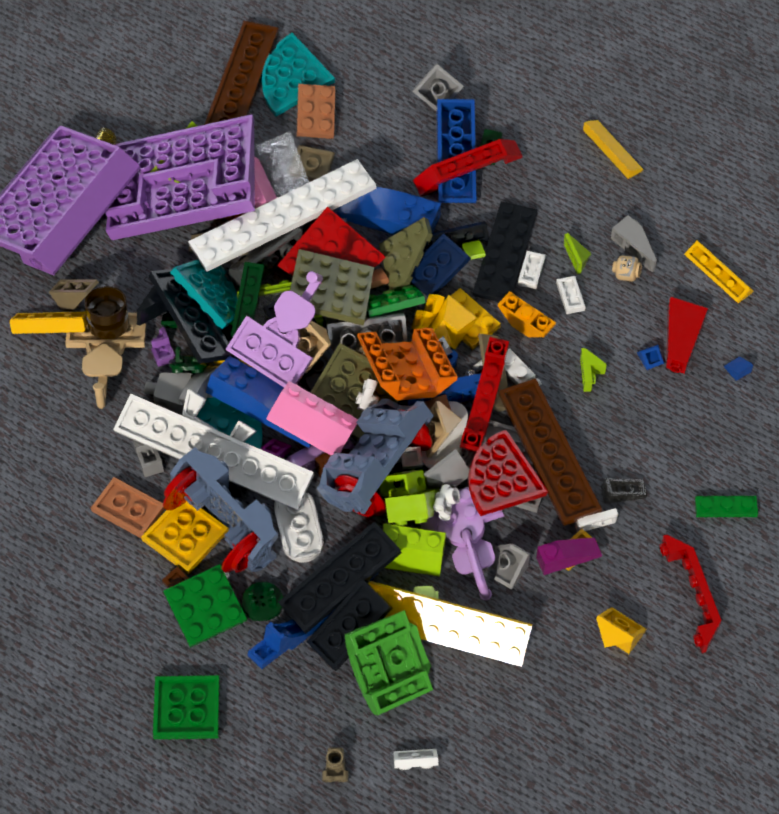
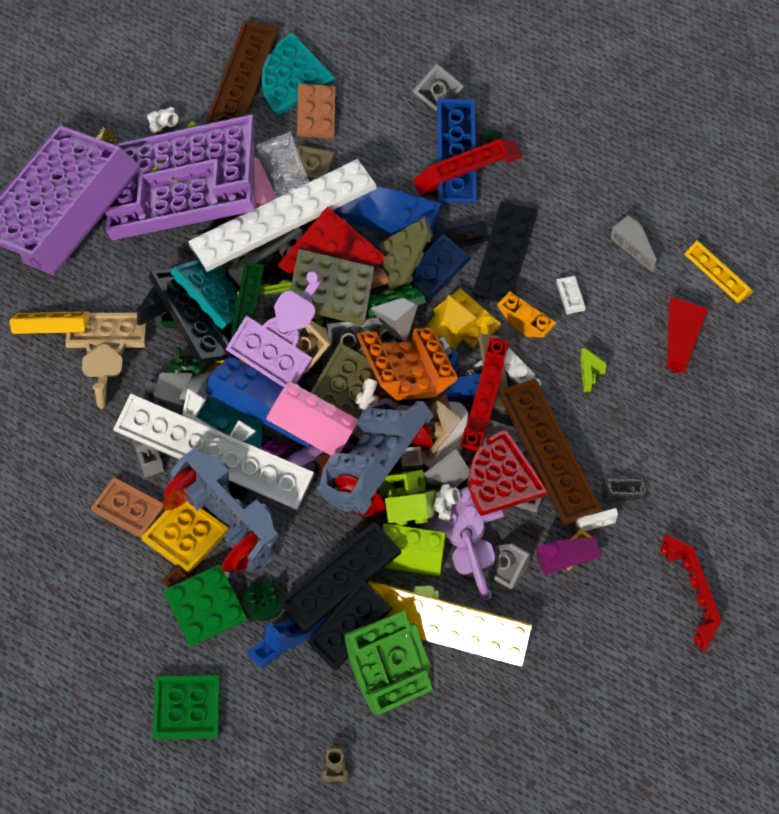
(70, 292): dark tan slope -> none
(107, 312): dark brown wheel -> none
(161, 119): none -> white plate
(162, 349): medium lavender slope -> none
(300, 530): white tile -> none
(396, 317): none -> light grey slope
(415, 758): white plate -> none
(432, 308): yellow slope -> none
(474, 249): lime slope -> none
(531, 270): white plate -> none
(578, 254): lime slope -> none
(612, 148): yellow slope -> none
(619, 630): yellow slope -> none
(627, 268): tan head -> none
(651, 357): blue slope -> none
(726, 506): green plate -> none
(739, 368): blue slope -> none

